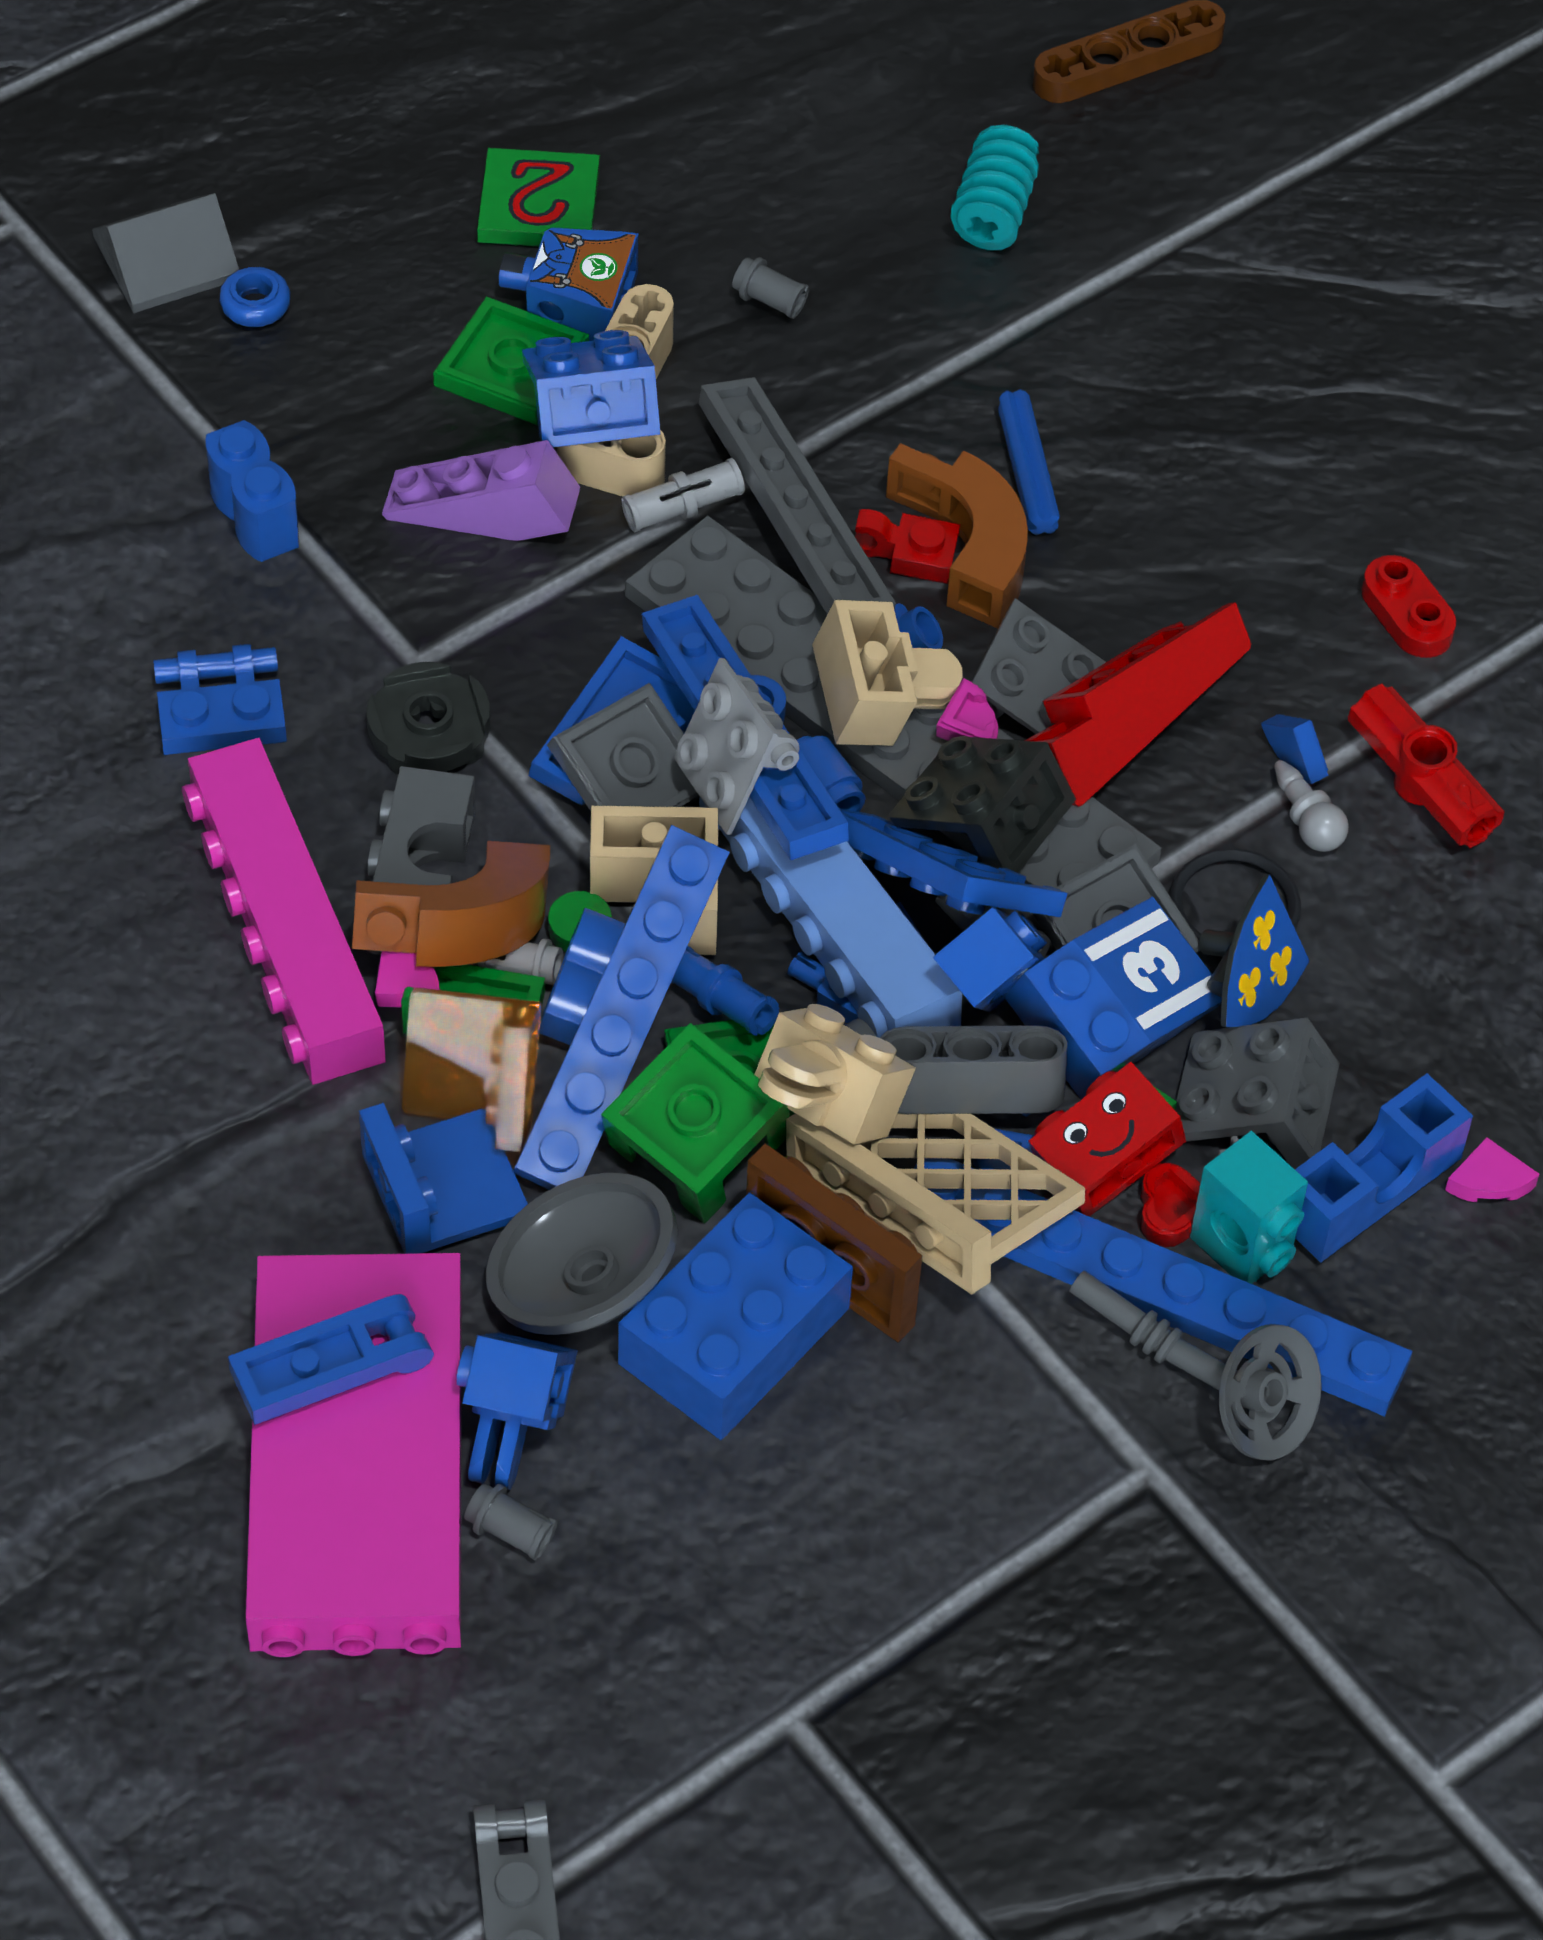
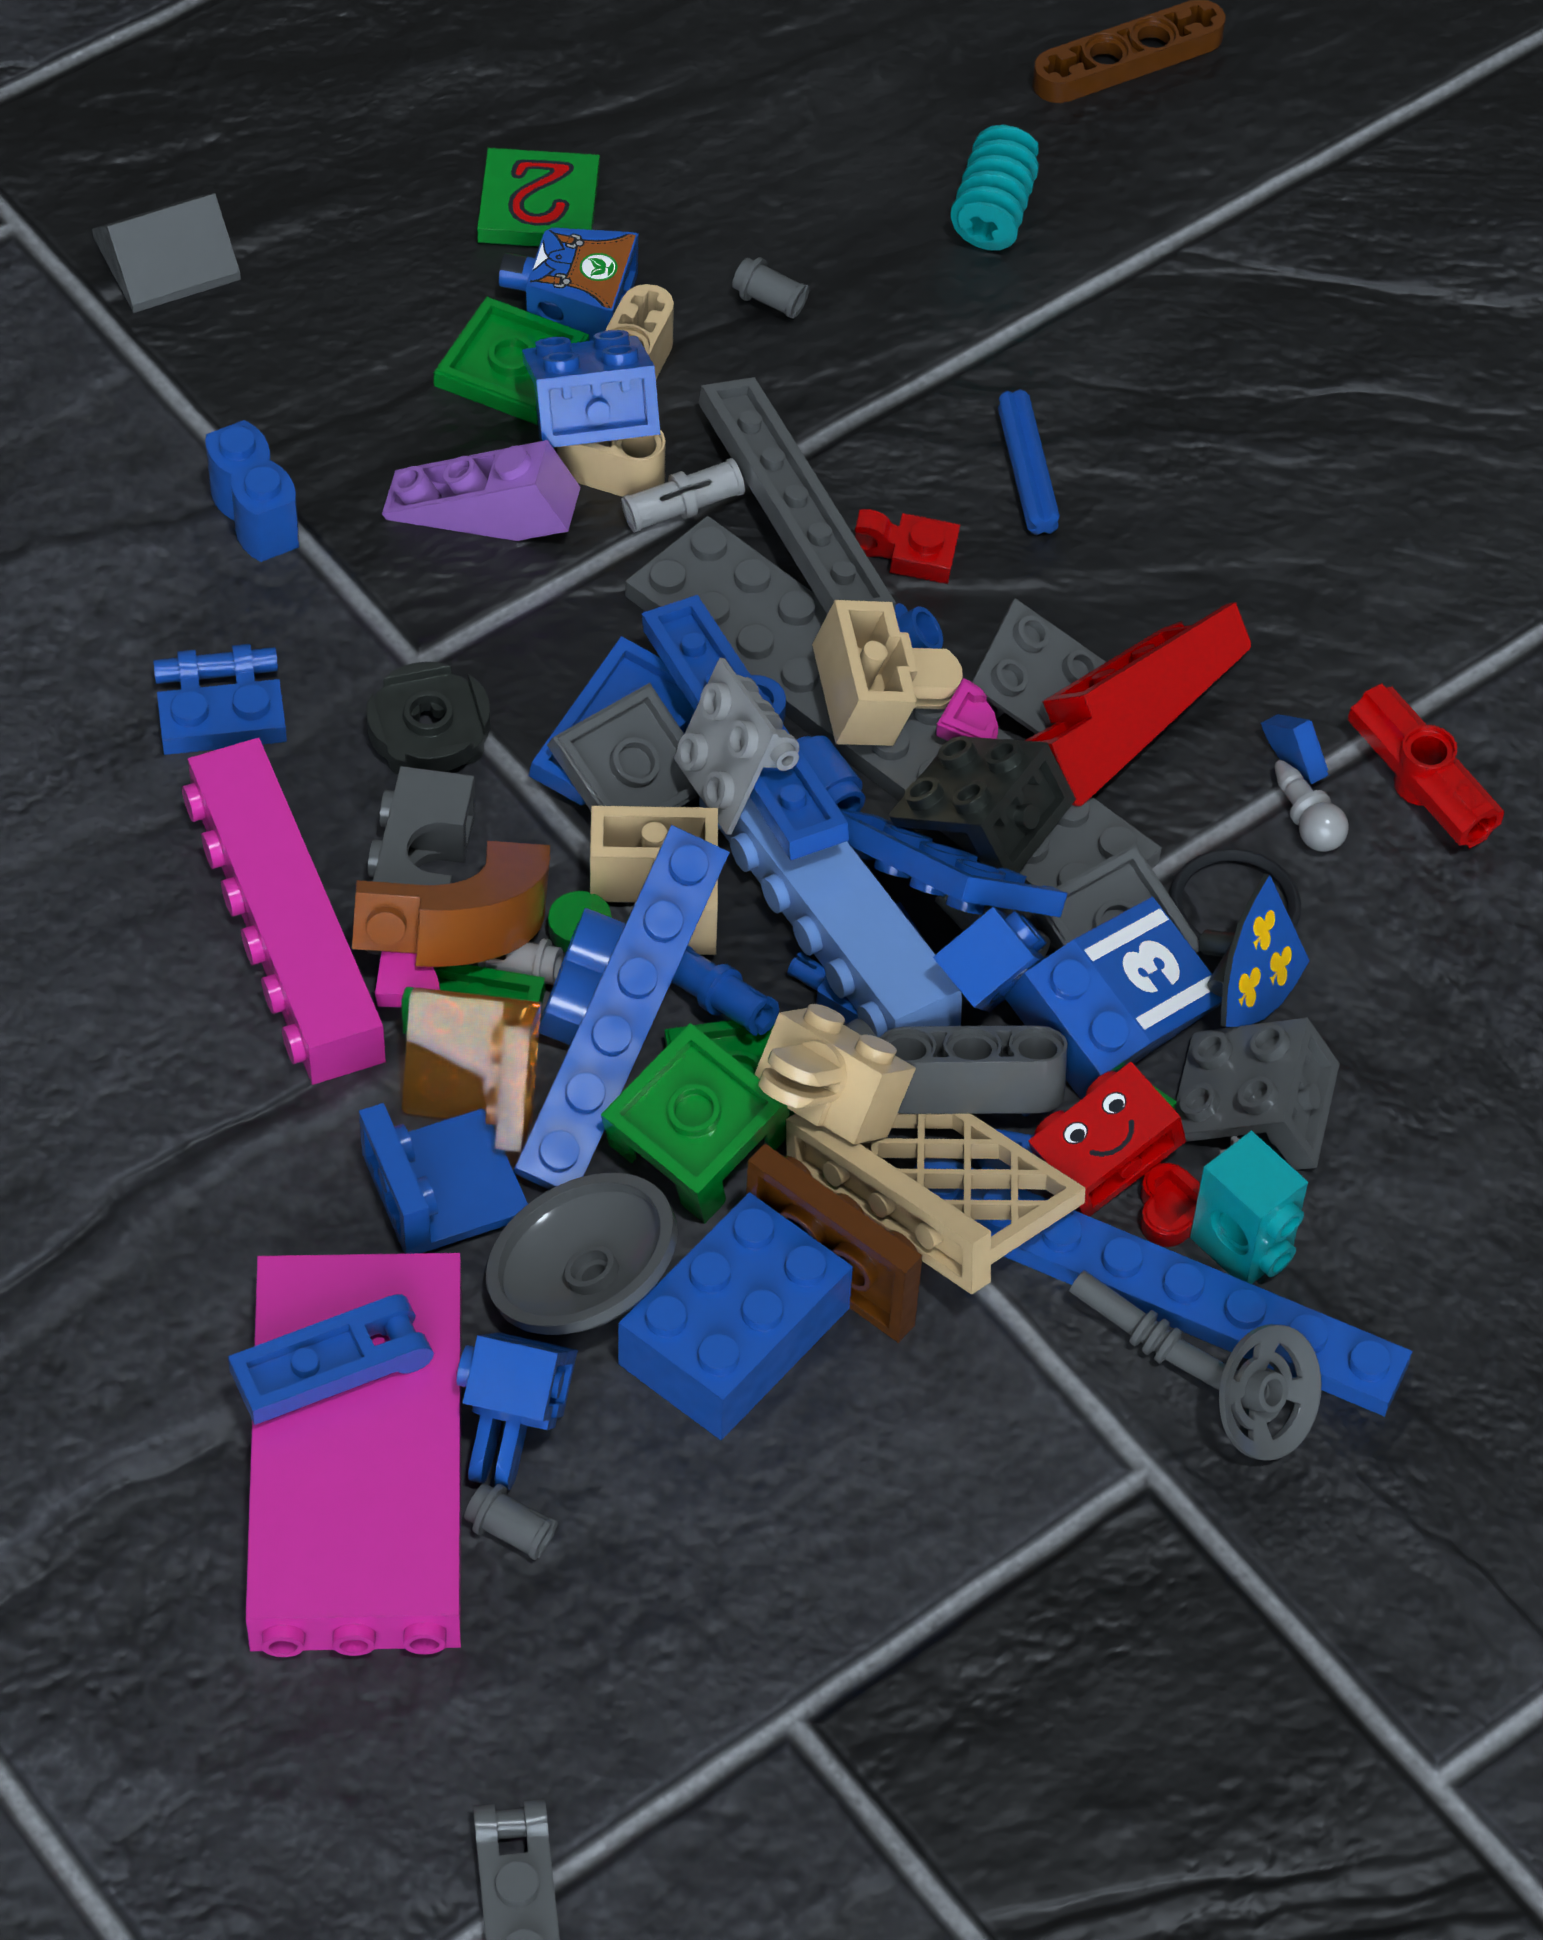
(256, 281): blue piece -> none
(991, 519): dark orange arch -> none
(1399, 599): red plate -> none
(1409, 1146): blue arch -> none
(1491, 1174): dark pink tile -> none

